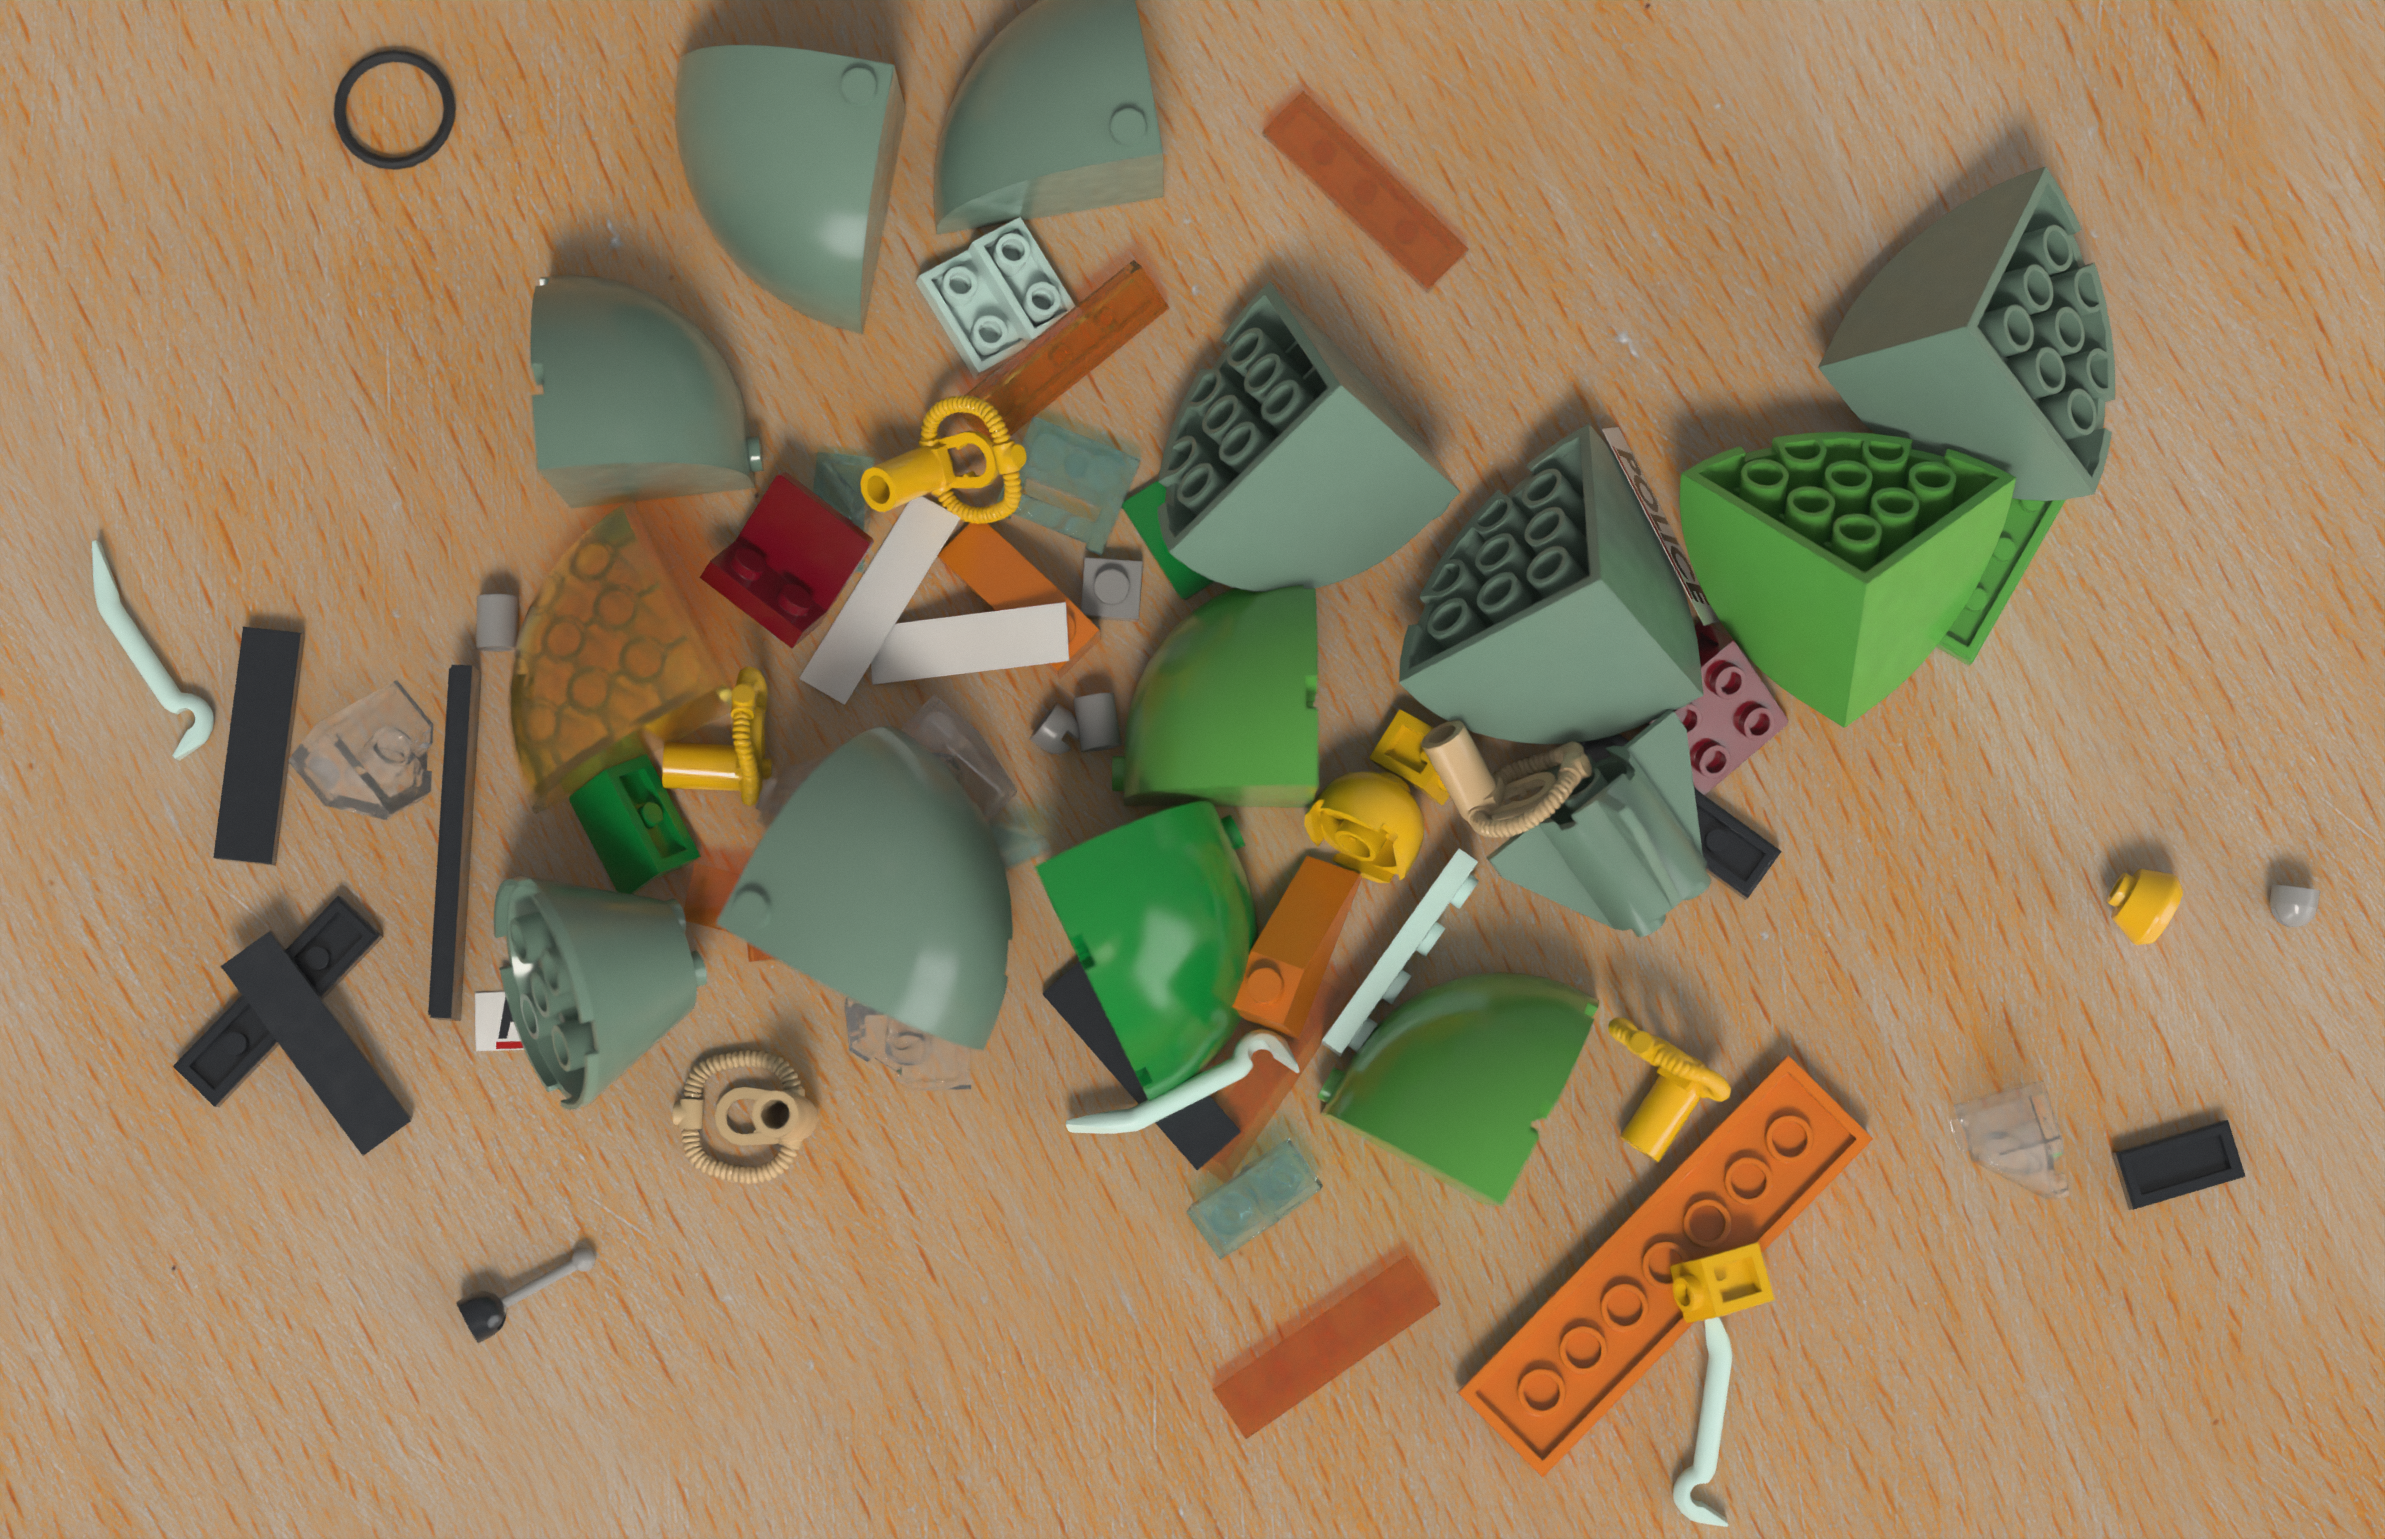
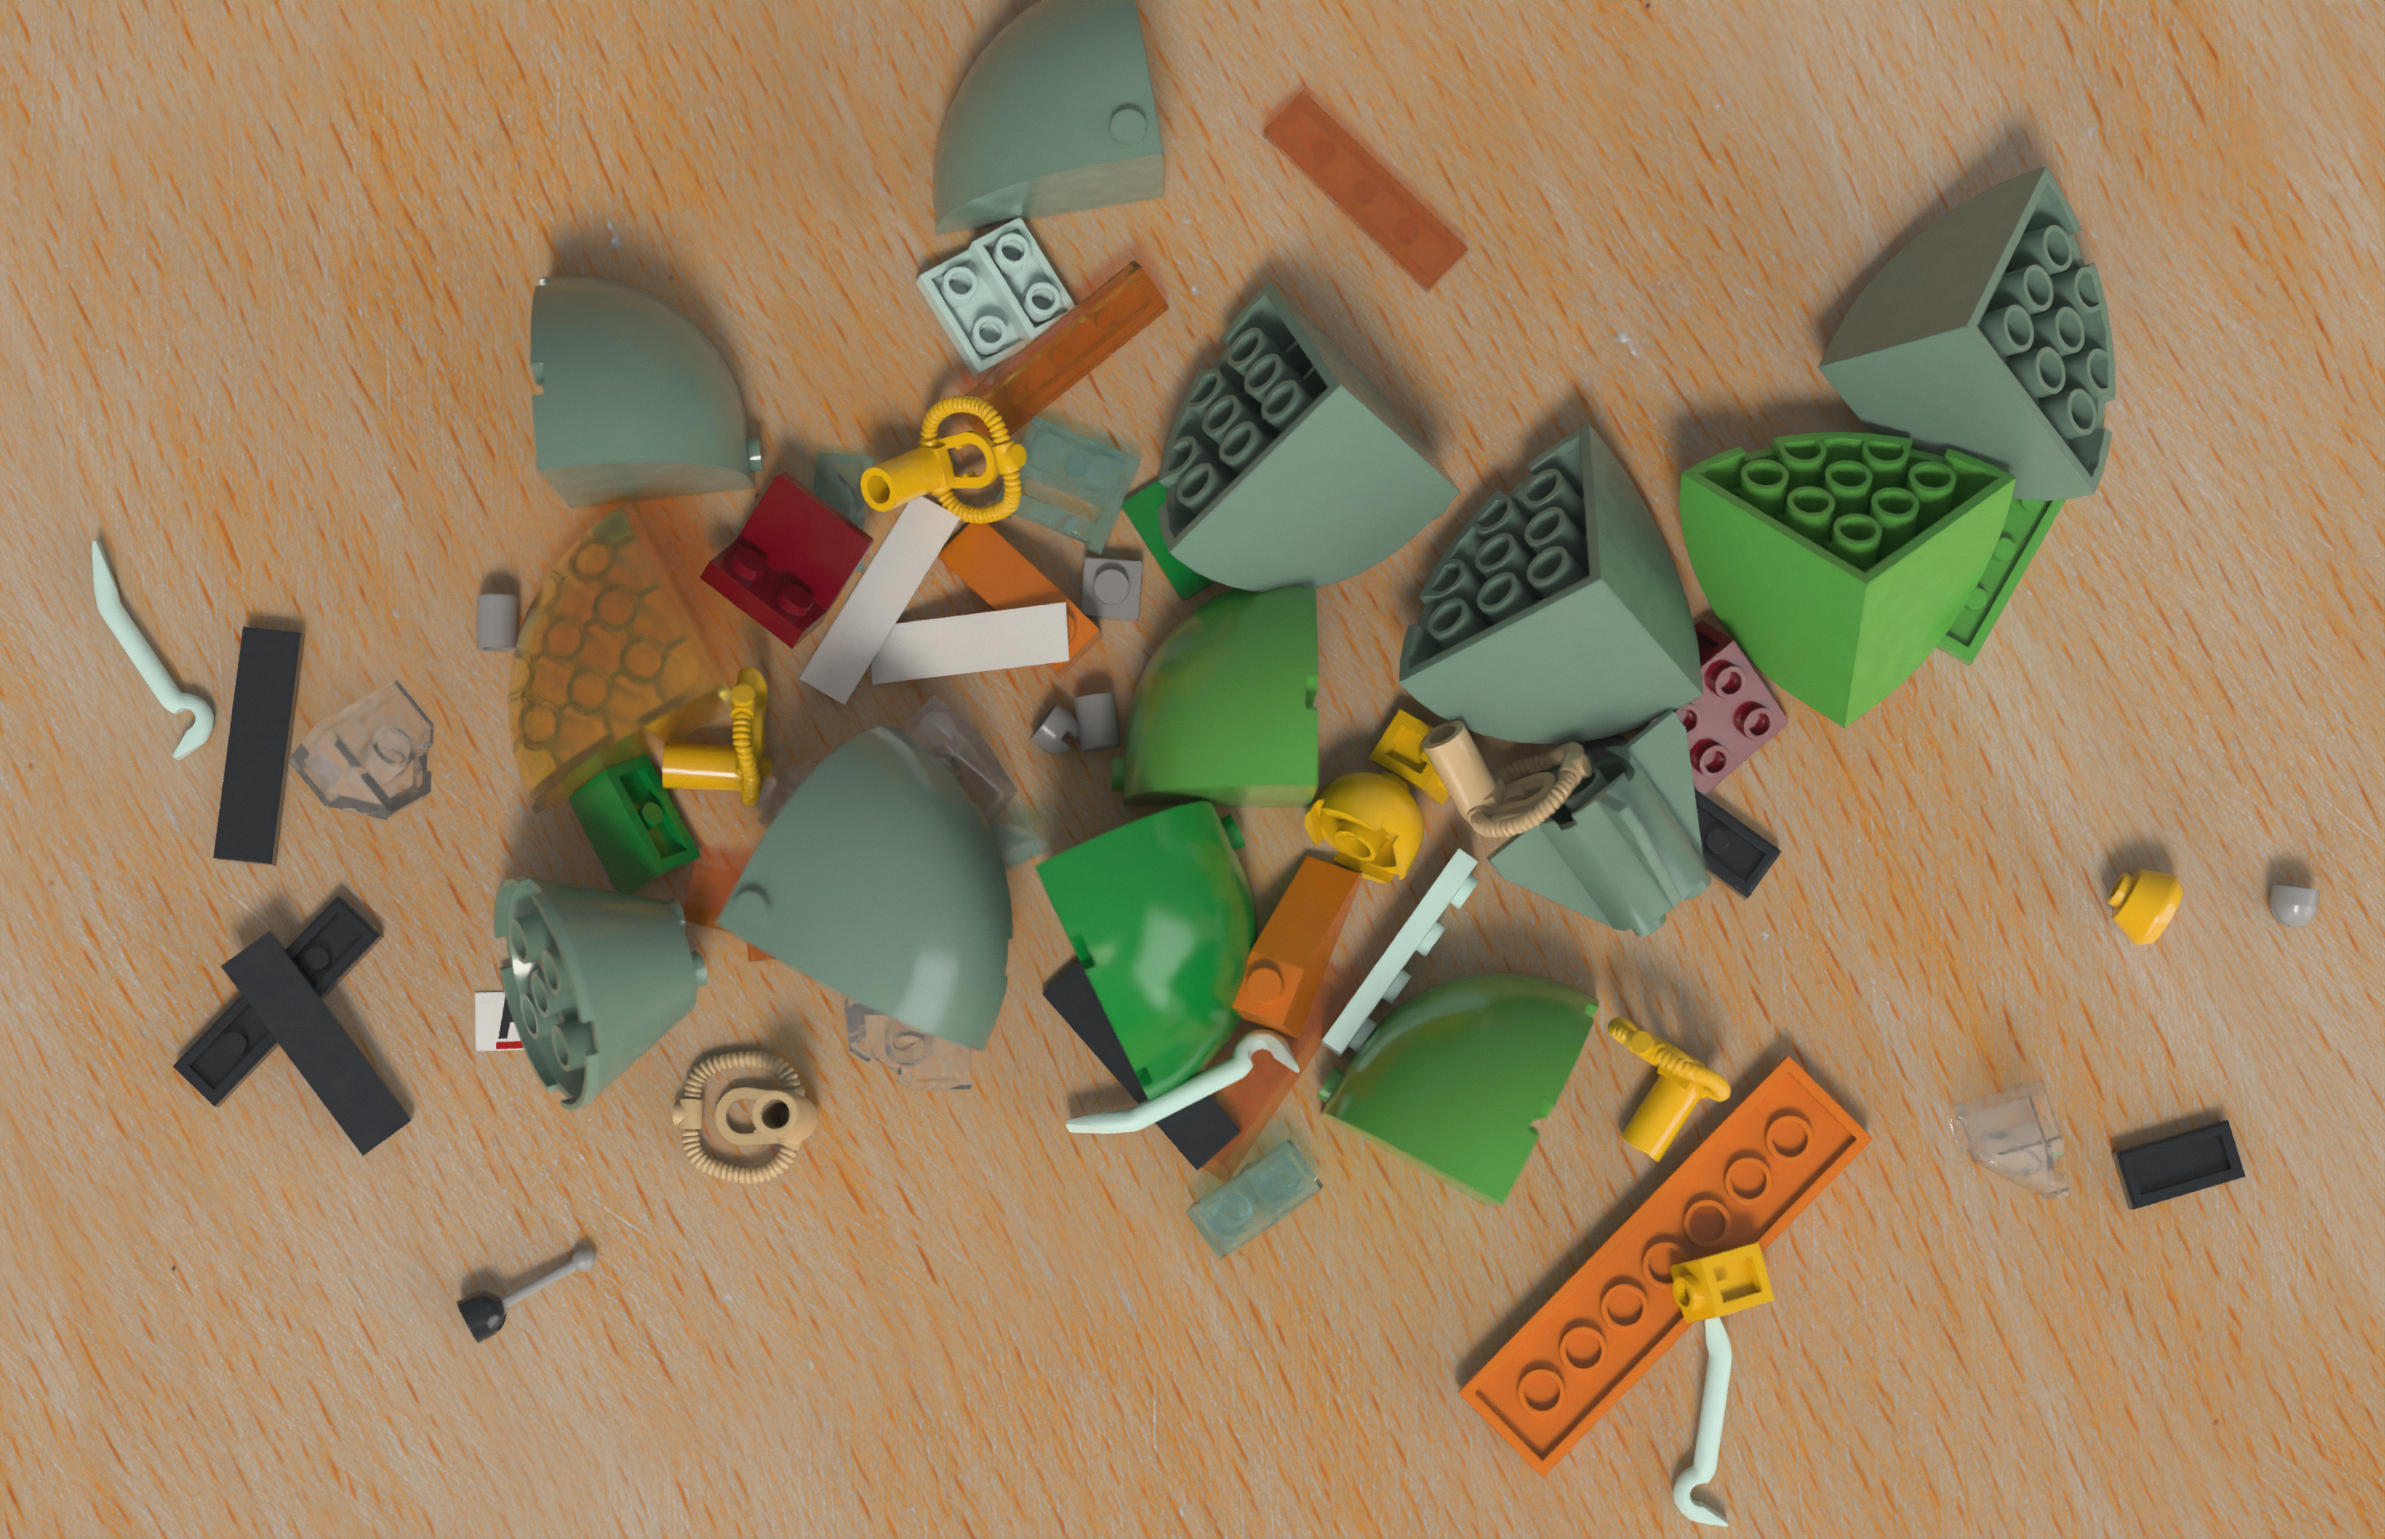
(373, 61): black tyre -> none
(454, 843): black tile -> none
(793, 168): sand green brick -> none
(1326, 1347): clear orange tile -> none
(1660, 524): sticker -> none

